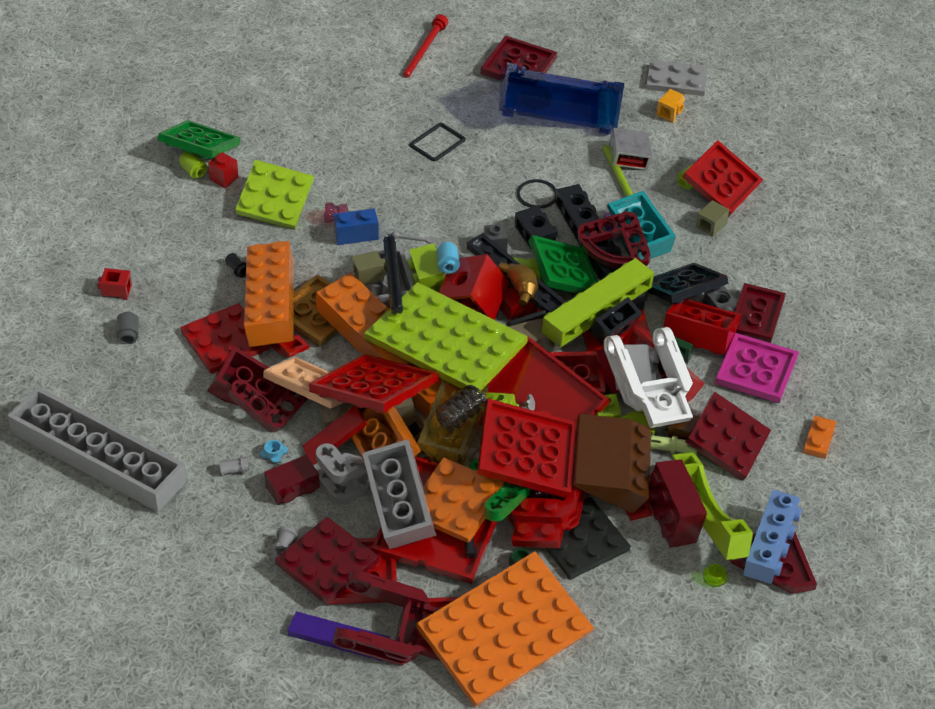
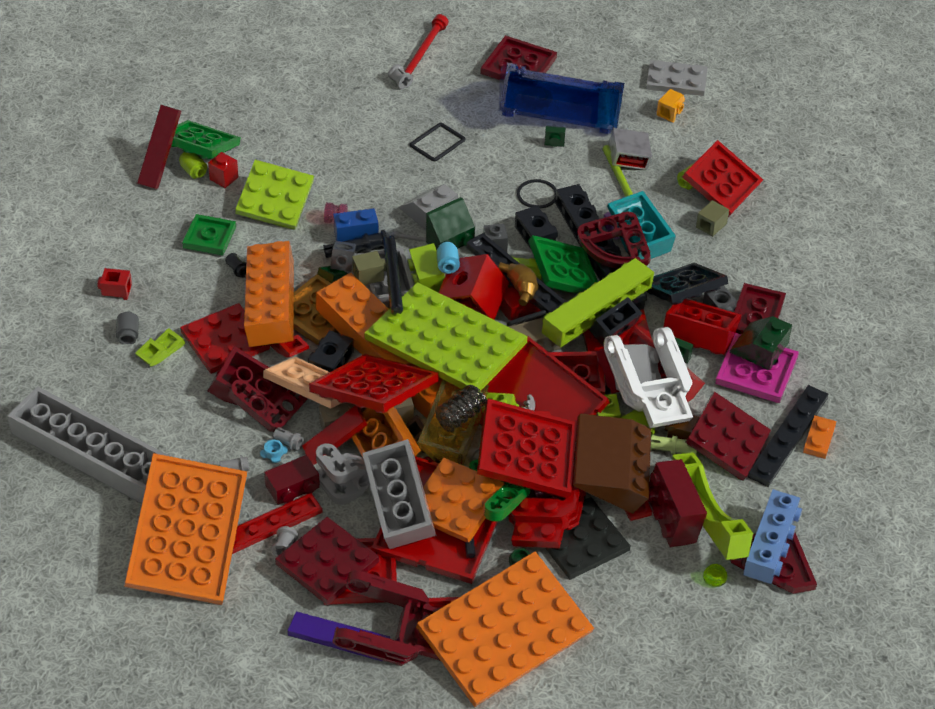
(156, 351): none -> lime slope
(159, 146): none -> dark red tile
(186, 529): none -> orange plate
(209, 234): none -> green plate
(268, 523): none -> red tile
(289, 439): none -> light grey pin
(331, 274): none -> dark green plate
(332, 351): none -> black brick
(342, 256): none -> dark grey brick
(365, 243): none -> black pin
(400, 76): none -> light grey bush
(428, 201): none -> light grey slope
(450, 224): none -> dark green slope
(555, 136): none -> dark green plate
(763, 341): none -> dark green slope
(788, 436): none -> black plate

